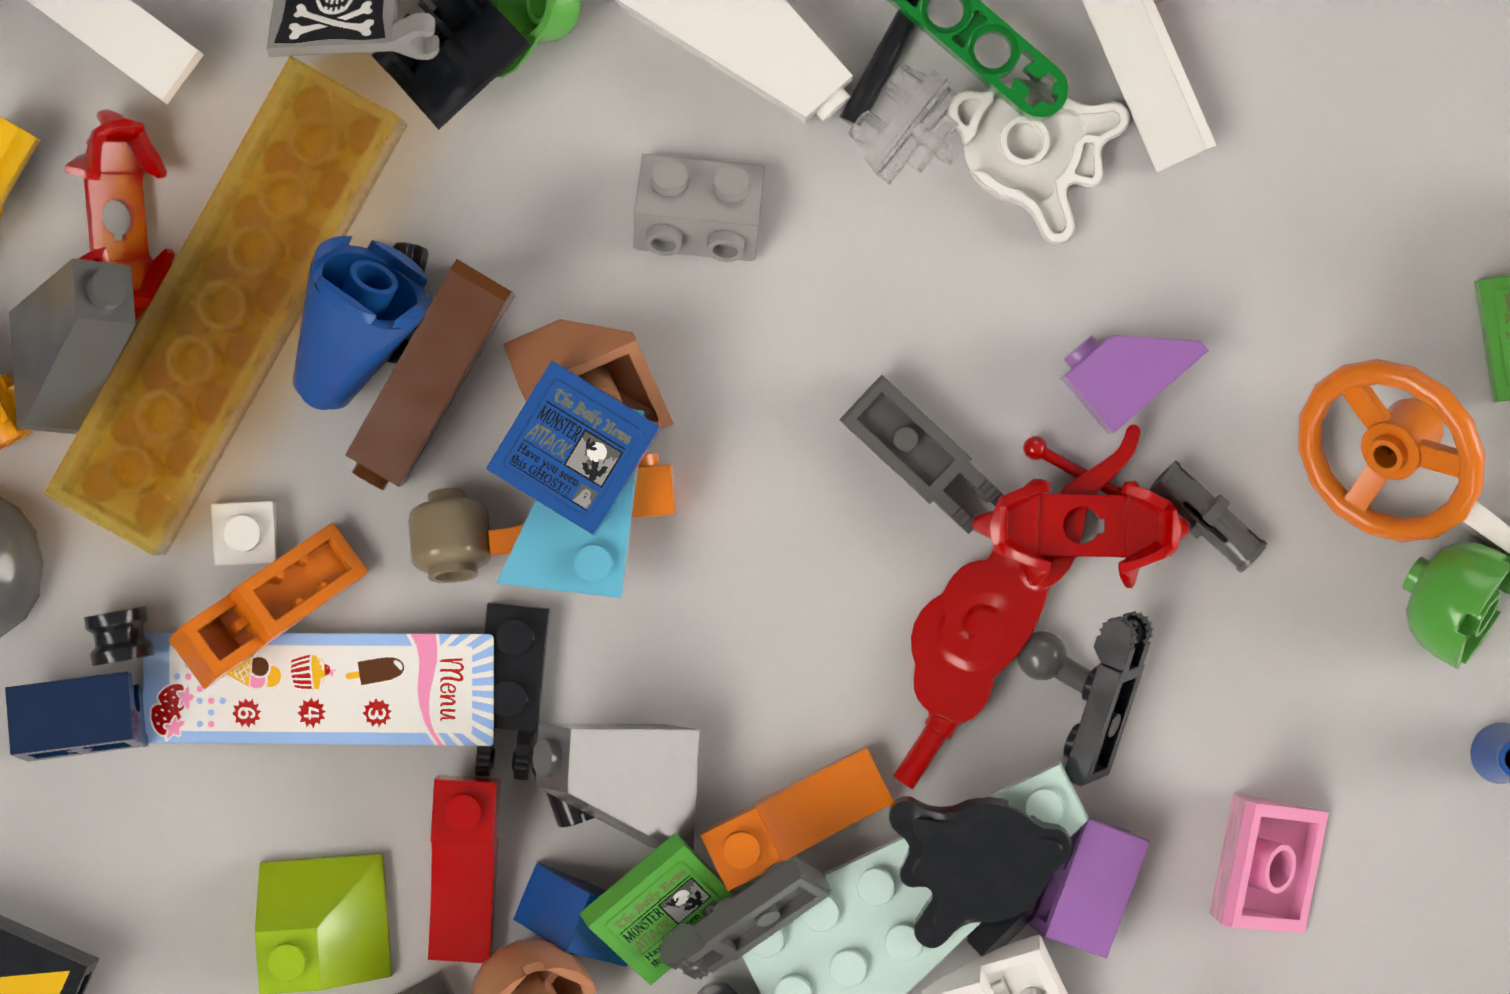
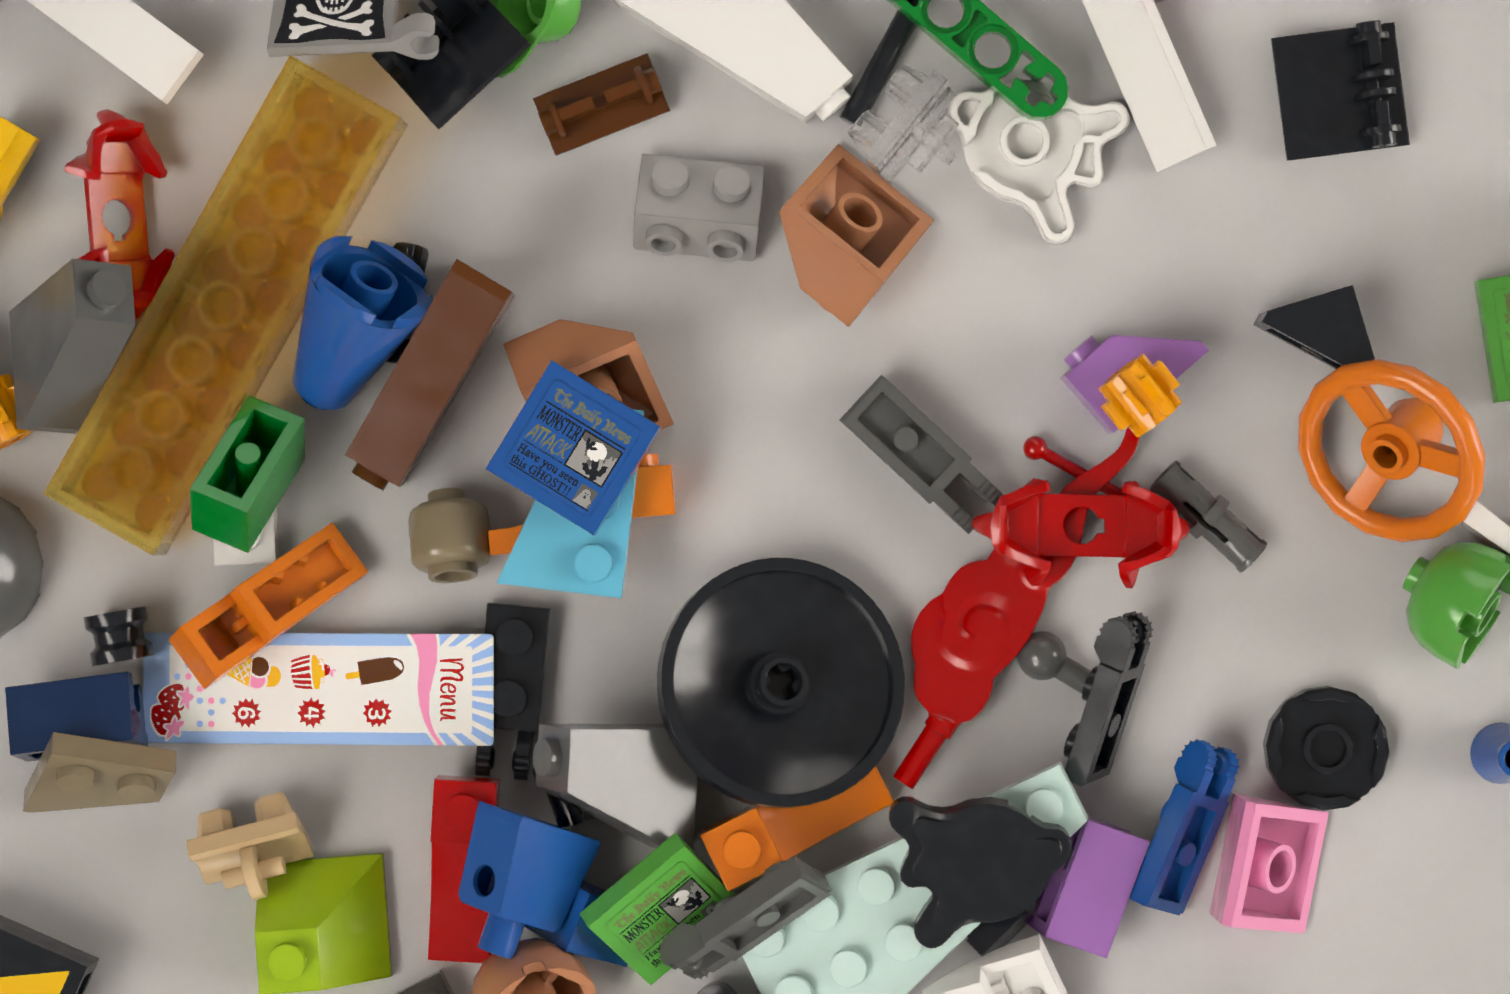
(97, 773): none -> dark tan wing
(247, 474): none -> green brick
(252, 850): none -> tan hips
(521, 874): none -> blue torso
(601, 104): none -> reddish brown hinge
(780, 683): none -> black dish
(848, 233): none -> nougat slope
(1140, 395): none -> light orange gear
(1186, 827): none -> blue hinge
(1322, 327): none -> black slope
(1325, 747): none -> black tile
(1340, 91): none -> black hinge

